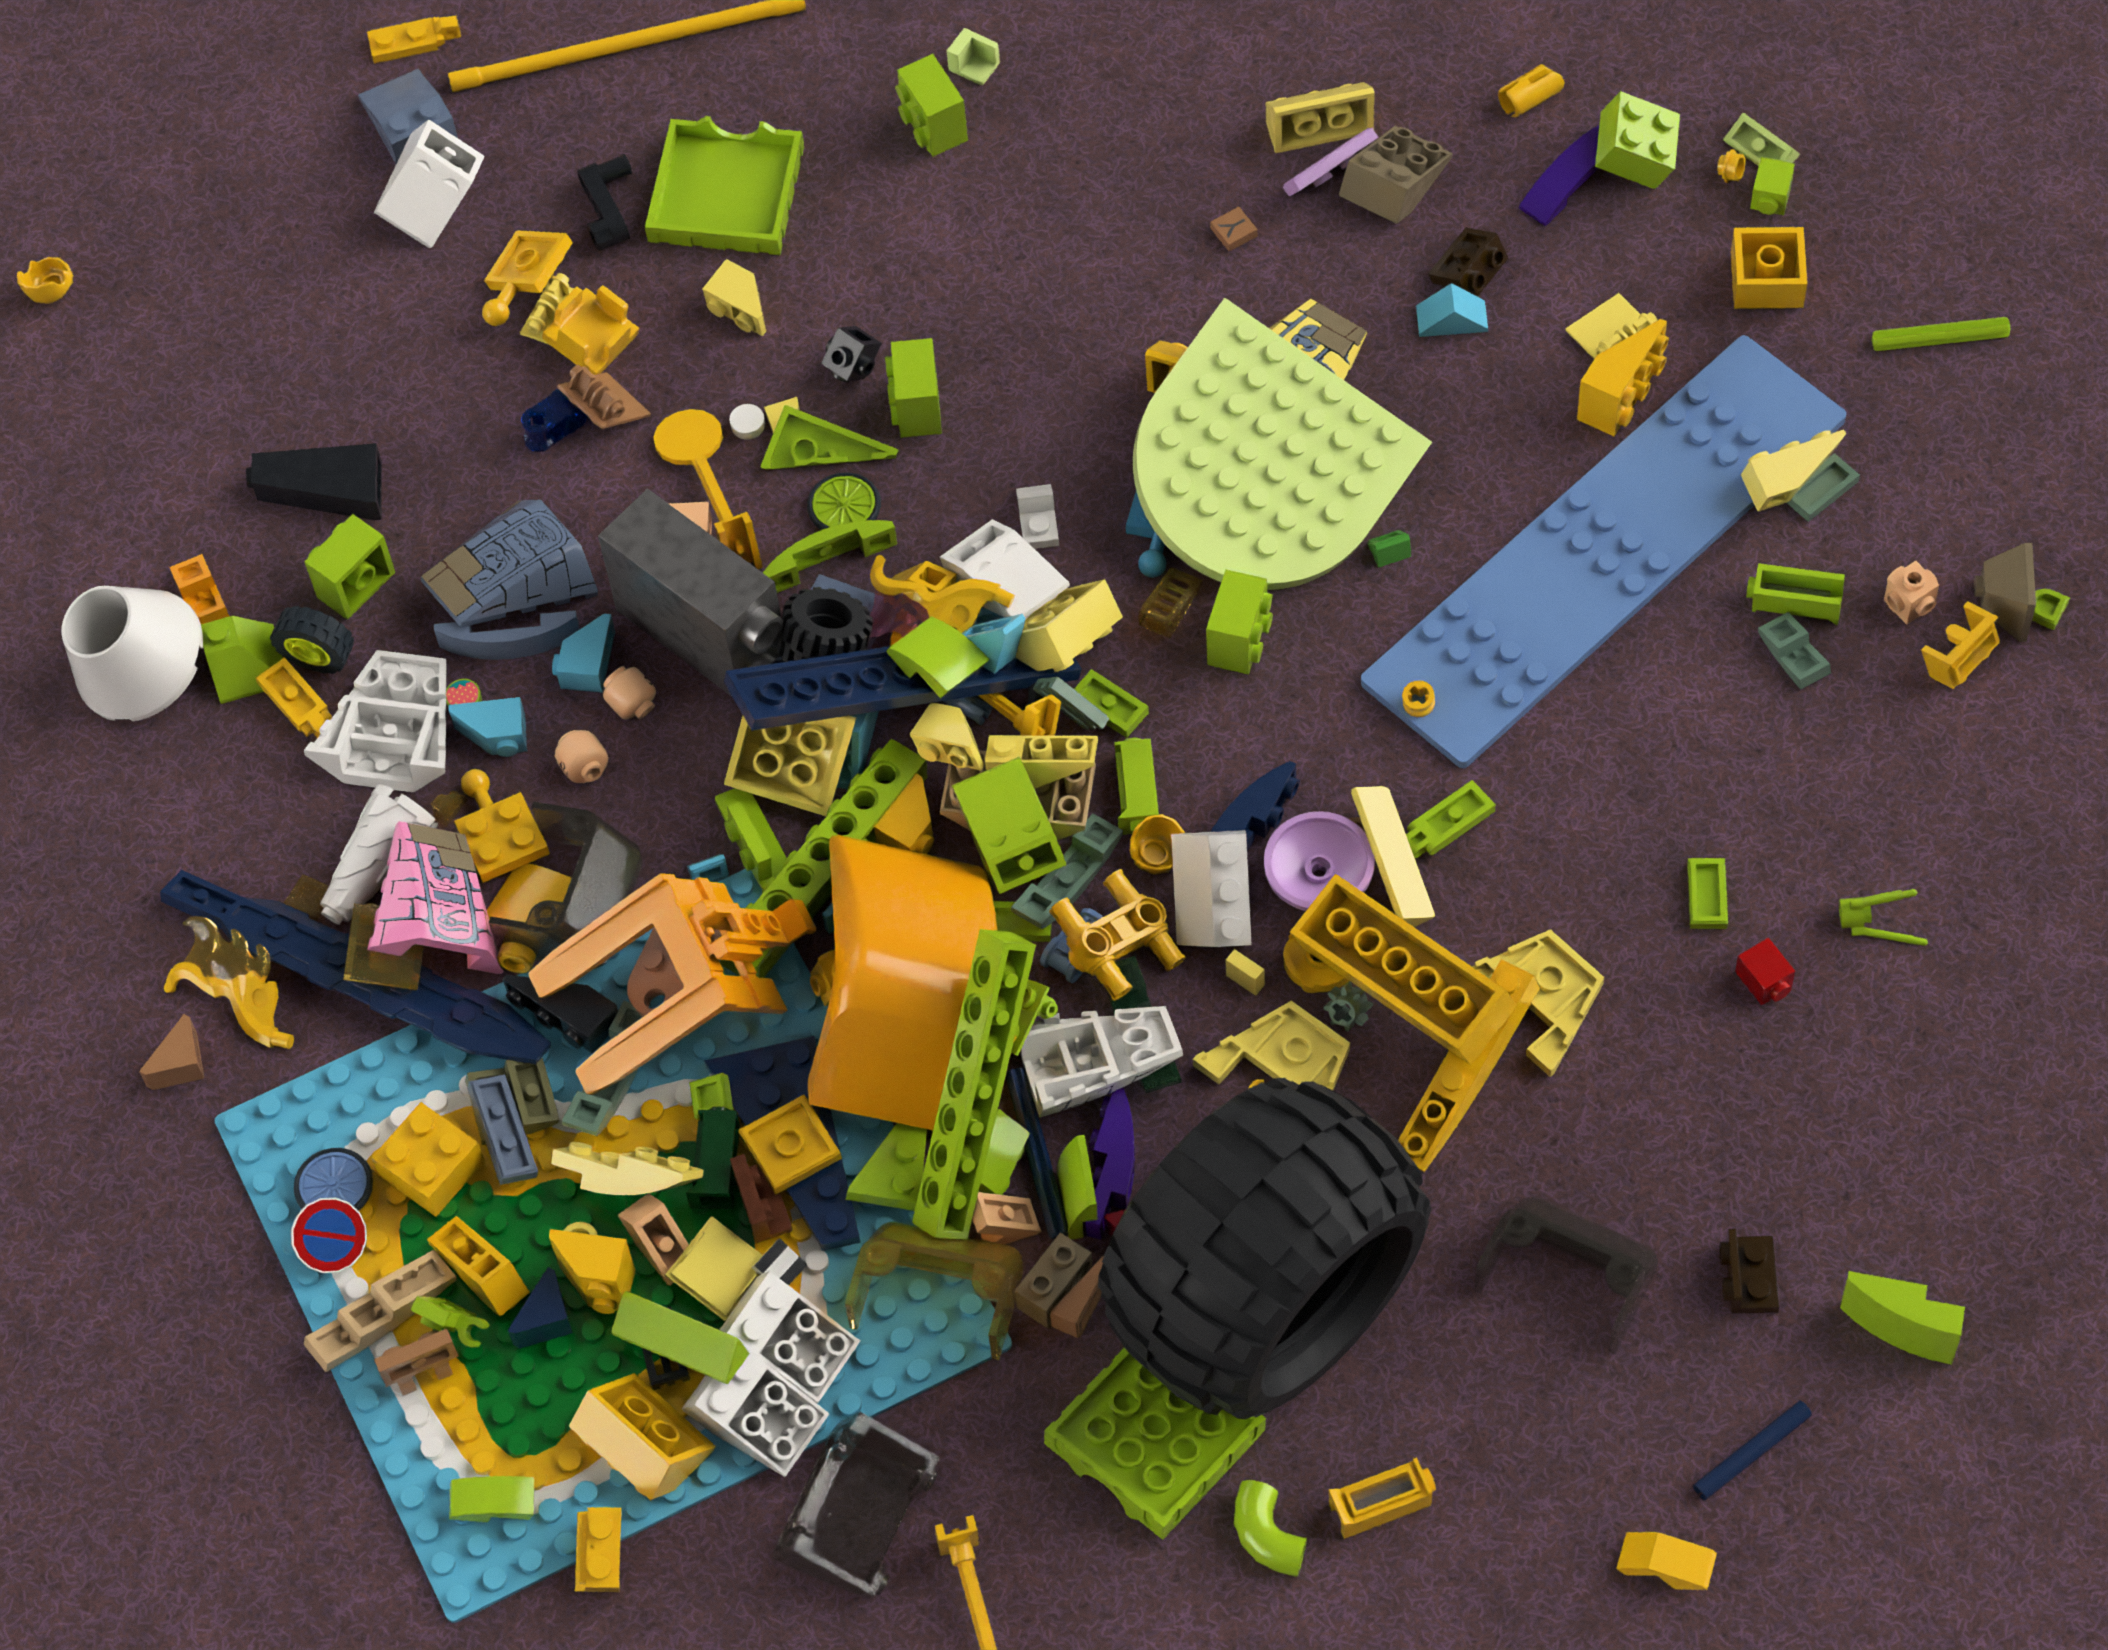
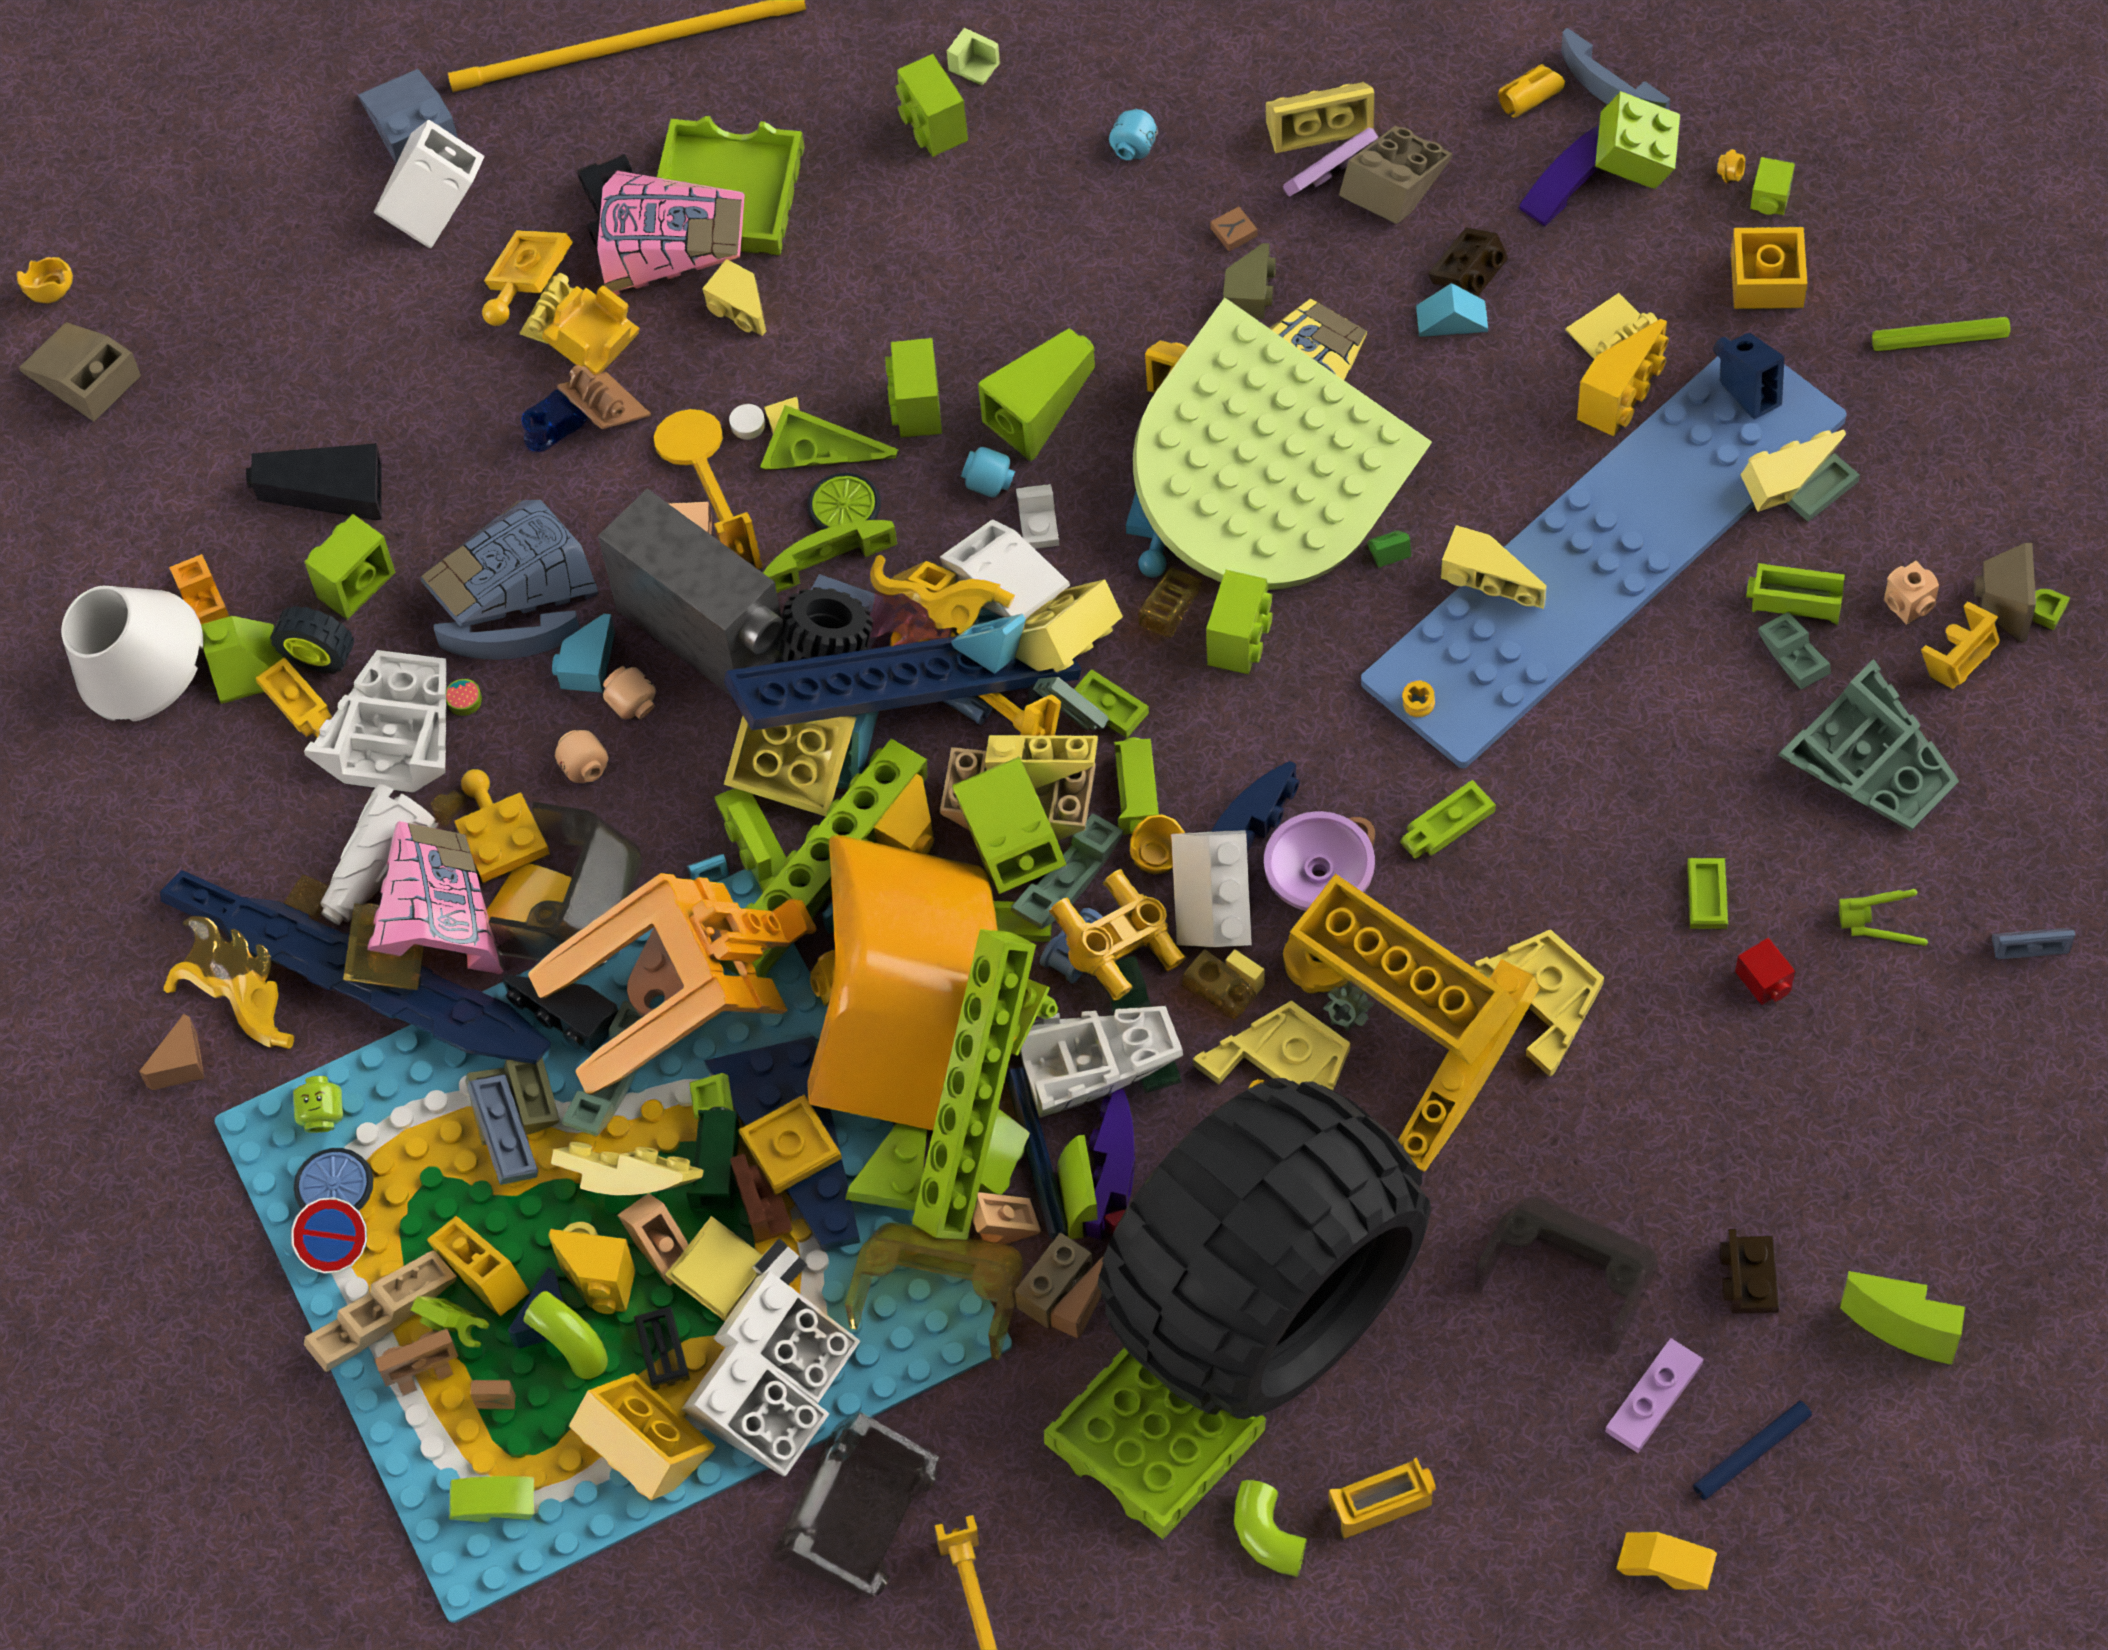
(83, 369): none -> dark tan slope
(318, 1105): none -> lime head
(412, 38): yellow hinge -> none
(428, 1159): yellow brick -> none
(492, 725): medium azure slope -> none
(492, 1394): none -> medium nougat tile
(516, 957): yellow tile -> none
(569, 1334): none -> lime cylinder
(598, 1550): yellow window -> none
(664, 228): none -> wedge
(678, 1338): lime slope -> none
(851, 354): black brick -> none
(938, 655): lime slope -> none
(946, 737): light yellow slope -> none
(987, 472): none -> medium azure head
(1035, 391): none -> lime slope
(1133, 134): none -> medium azure head
(1218, 985): none -> clear yellow leg
(1248, 281): none -> olive slope
(1393, 854): light yellow slope -> none
(1484, 564): none -> light yellow slope
(1598, 79): none -> sand blue slope
(1654, 1395): none -> lavender plate
(1751, 373): none -> dark blue torso
(1757, 142): yellowish green slope -> none
(1874, 752): none -> sand green wedge
(2033, 943): none -> sand blue slope

